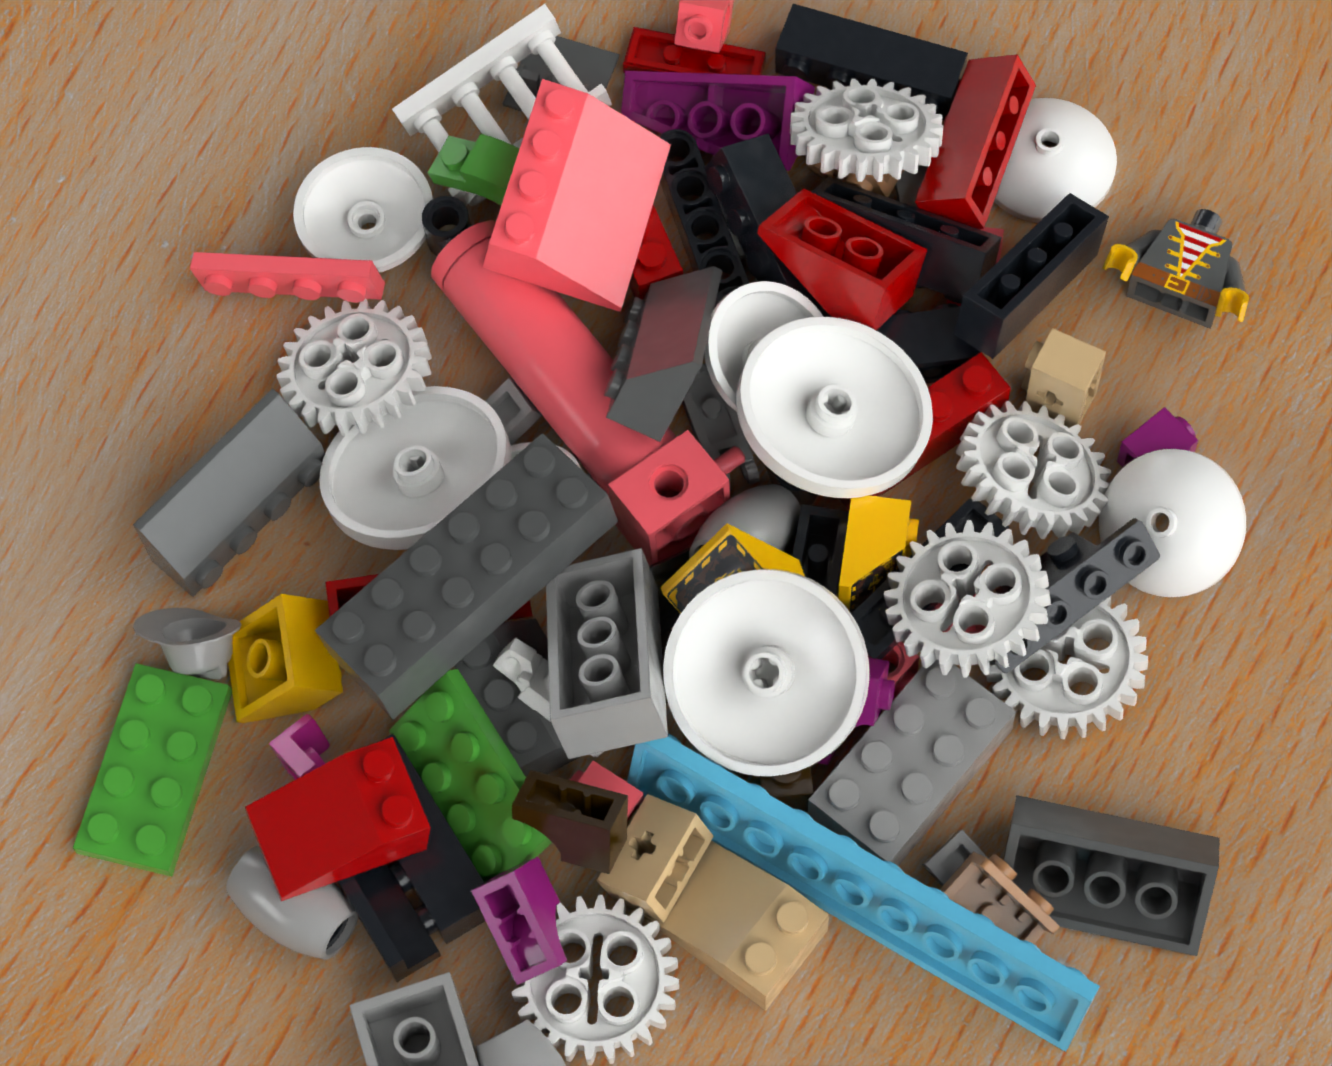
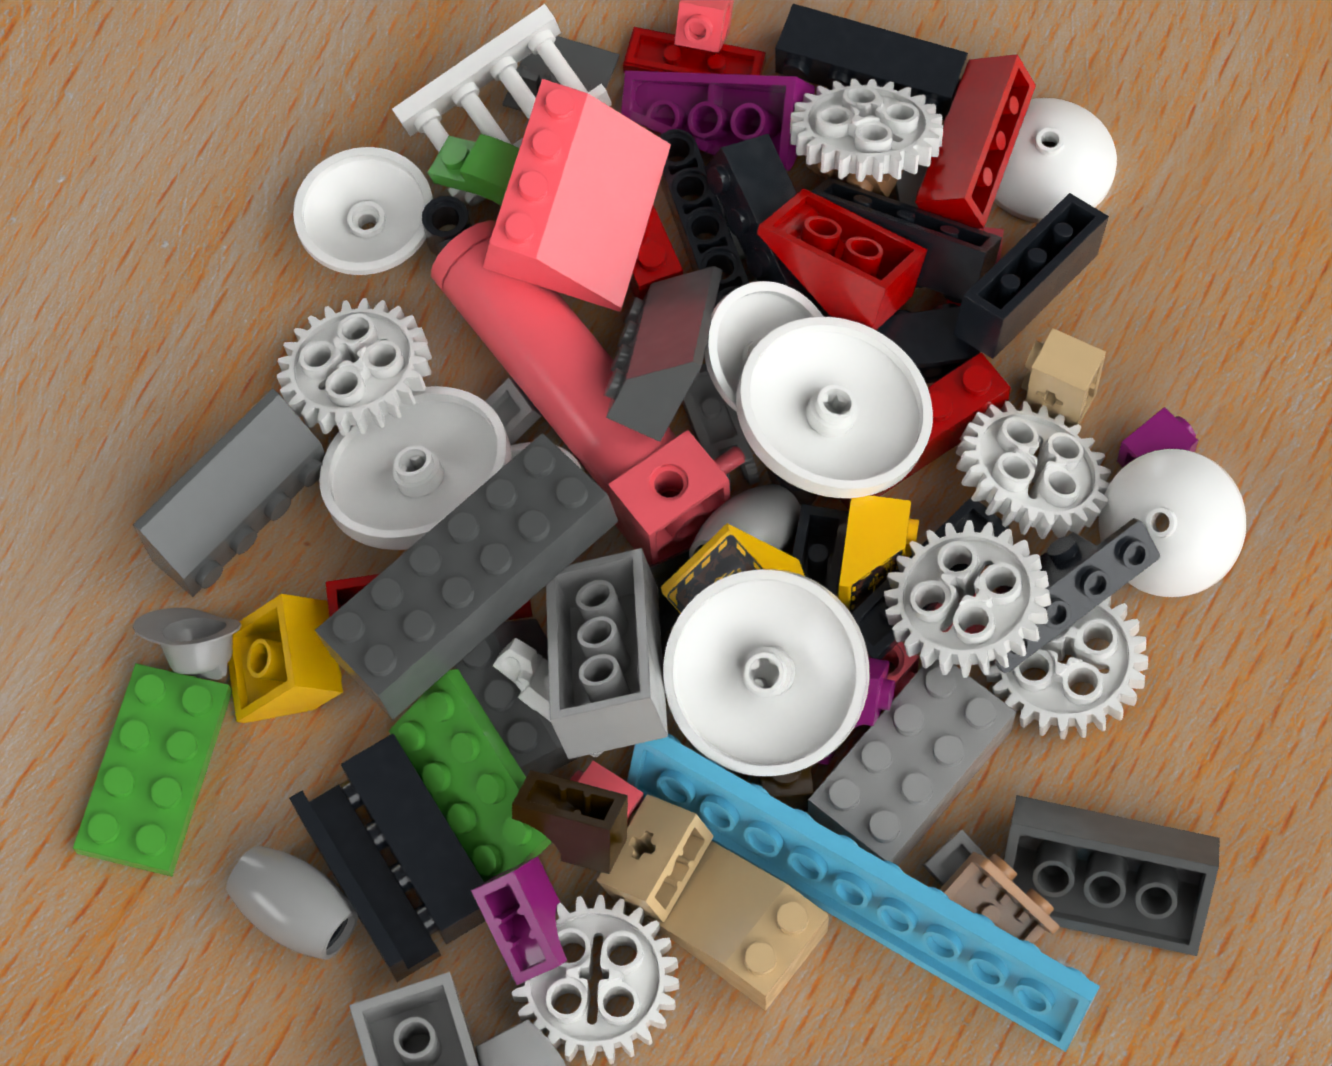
(286, 275): coral plate -> none
(300, 747): dark pink bracket -> none
(339, 820): red slope -> none
(1184, 270): torso -> none

